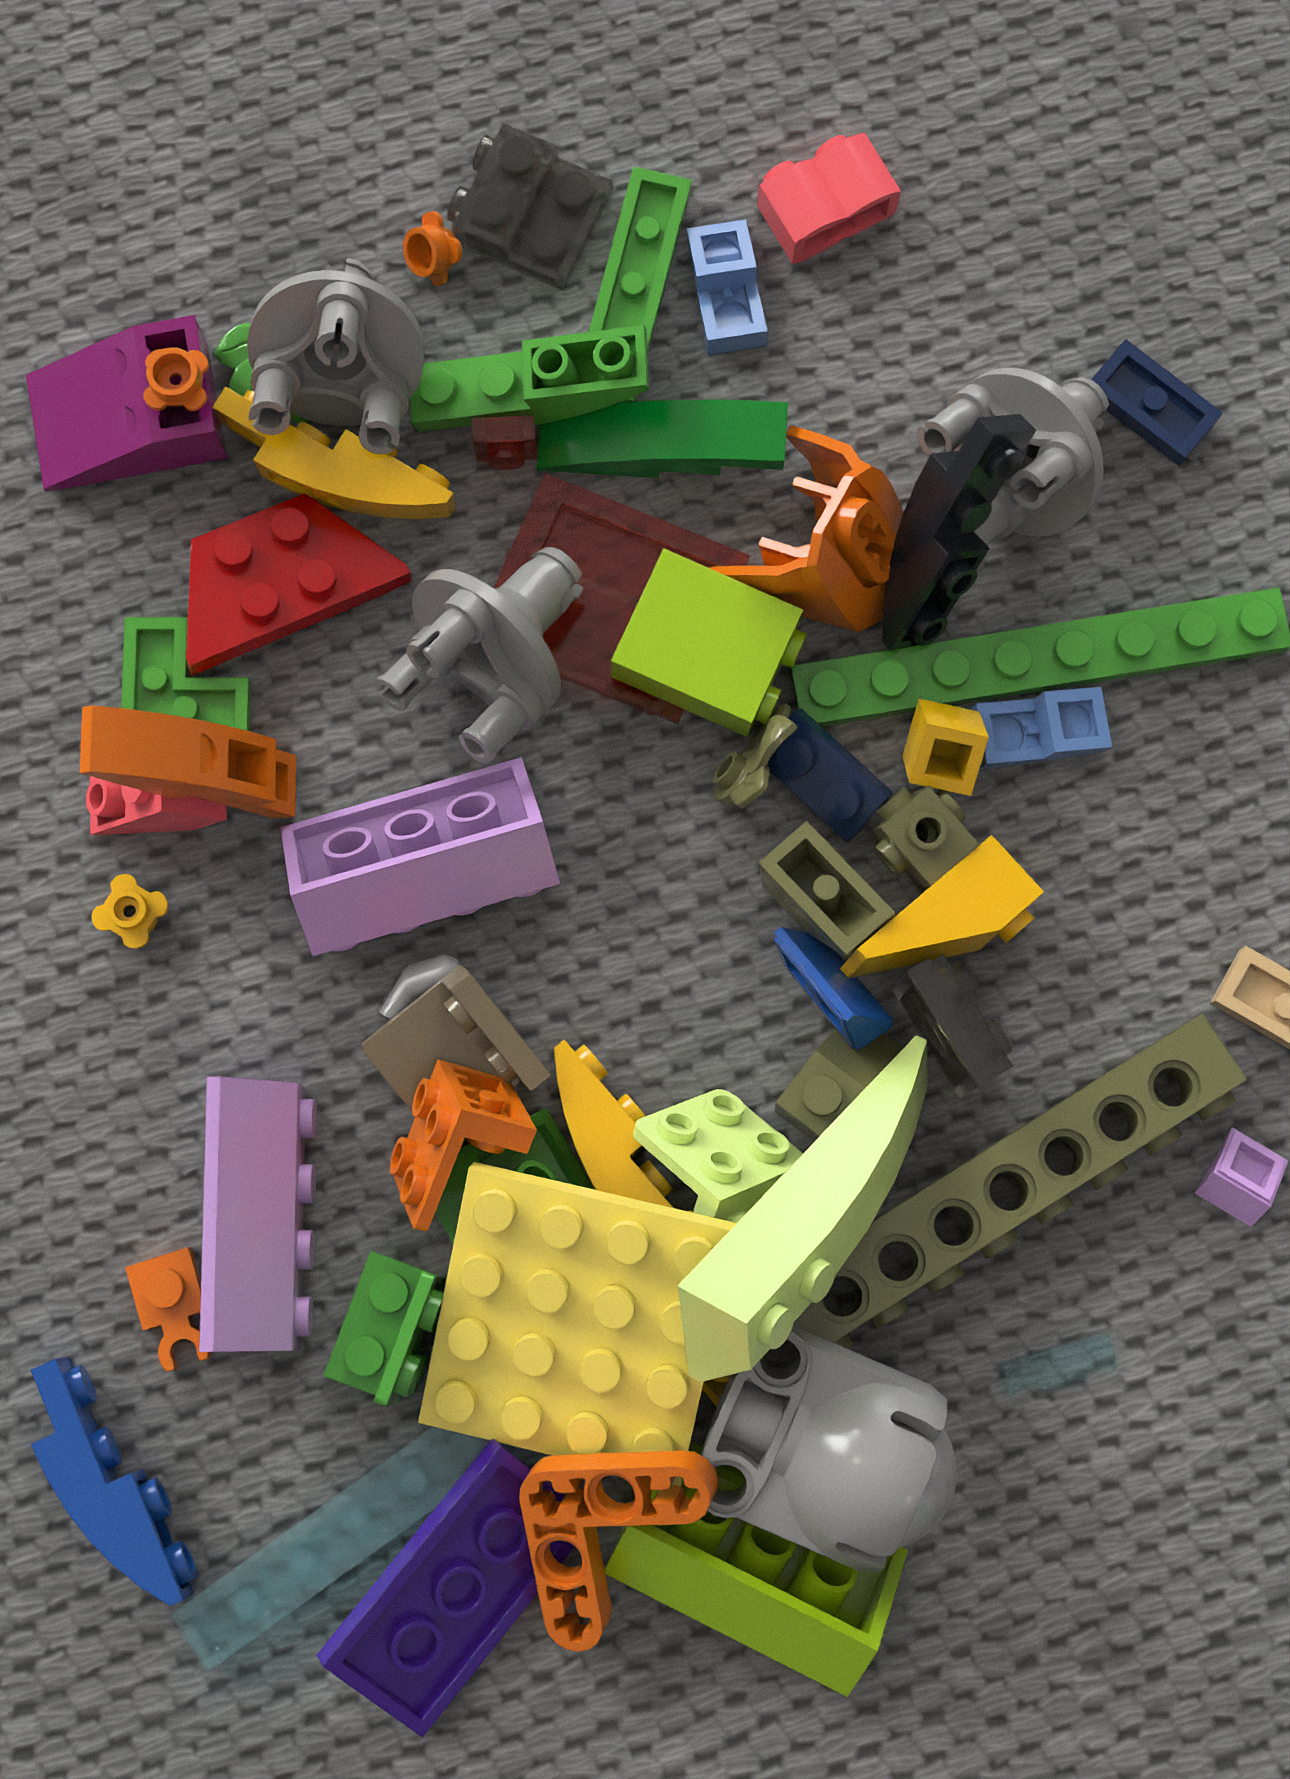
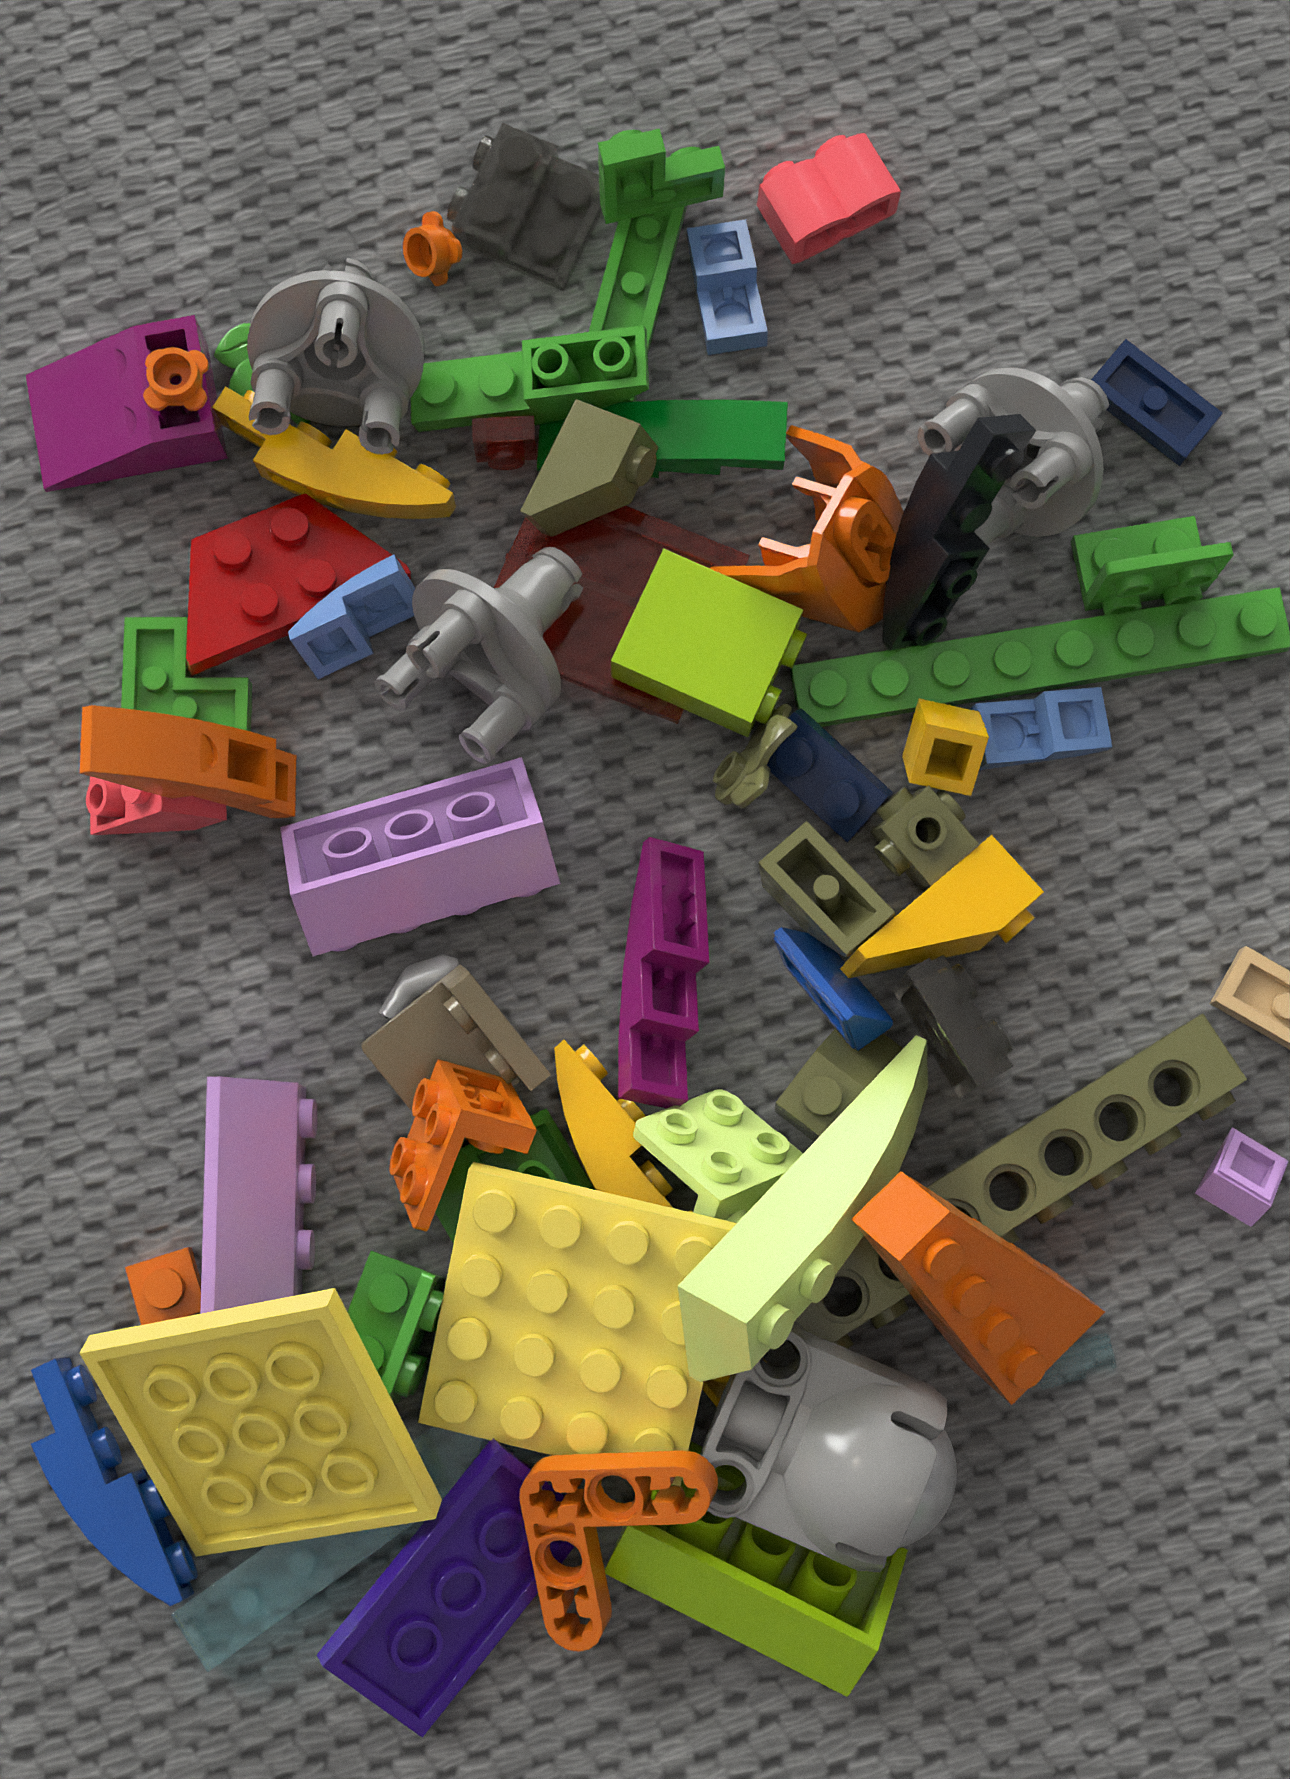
(132, 929): yellow plate -> none
(263, 1423): none -> light yellow plate
(341, 623): none -> medium blue slope
(589, 469): none -> olive slope
(642, 181): none -> bright green plate
(660, 967): none -> magenta slope
(980, 1292): none -> orange wedge
(1146, 564): none -> bright green bracket

